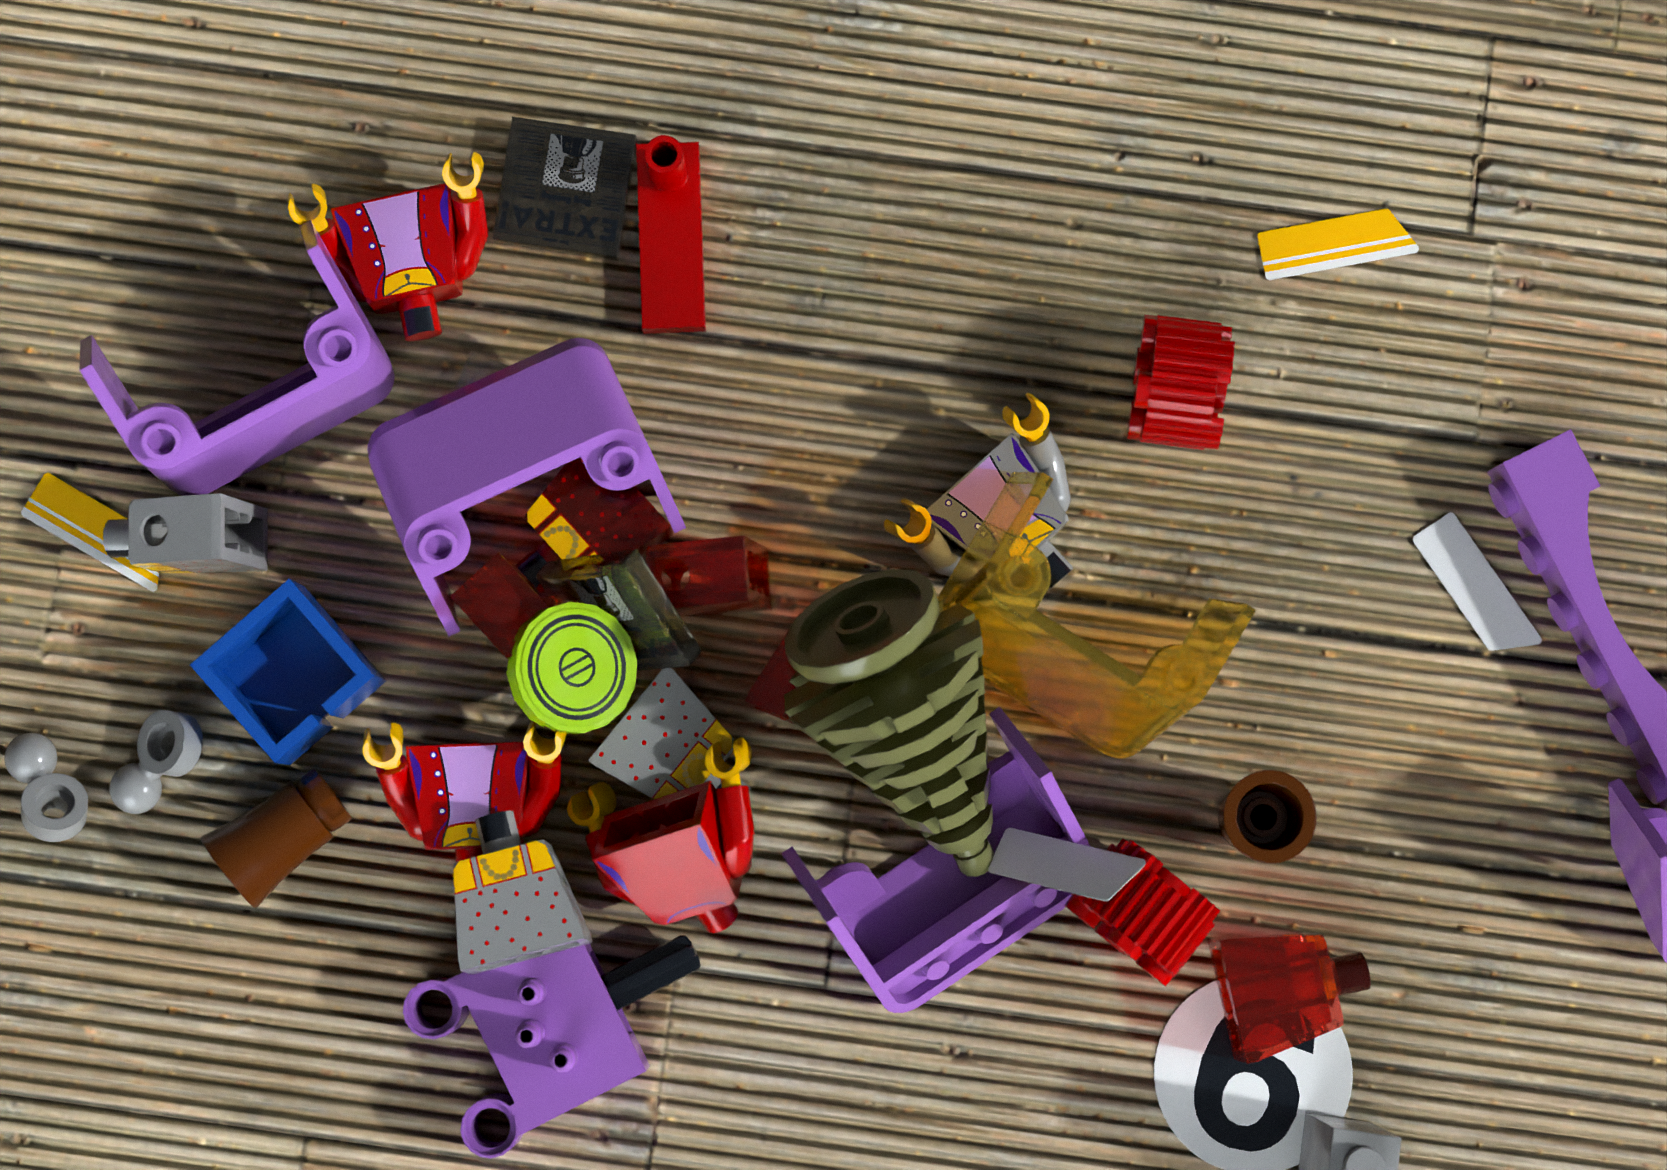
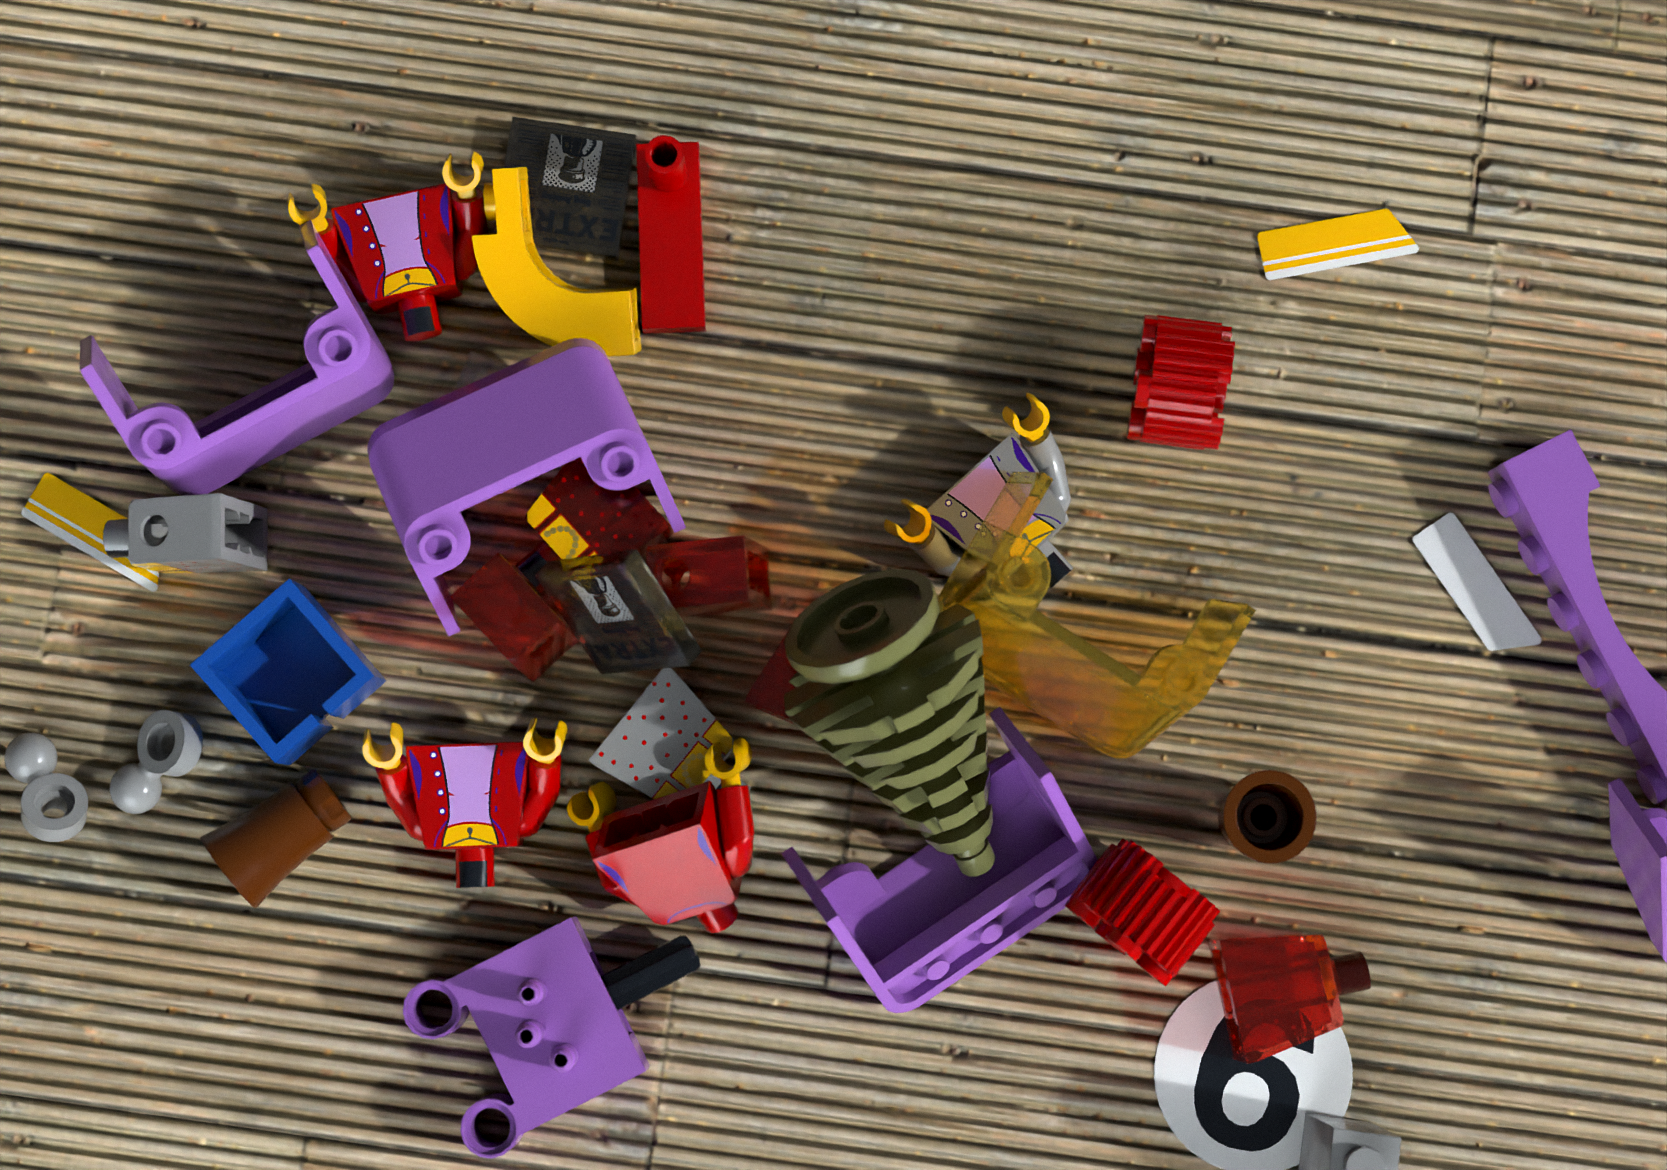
(512, 900): light grey torso -> none
(532, 292): none -> yellow arch
(572, 668): lime tile -> none
(1063, 864): white sticker -> none

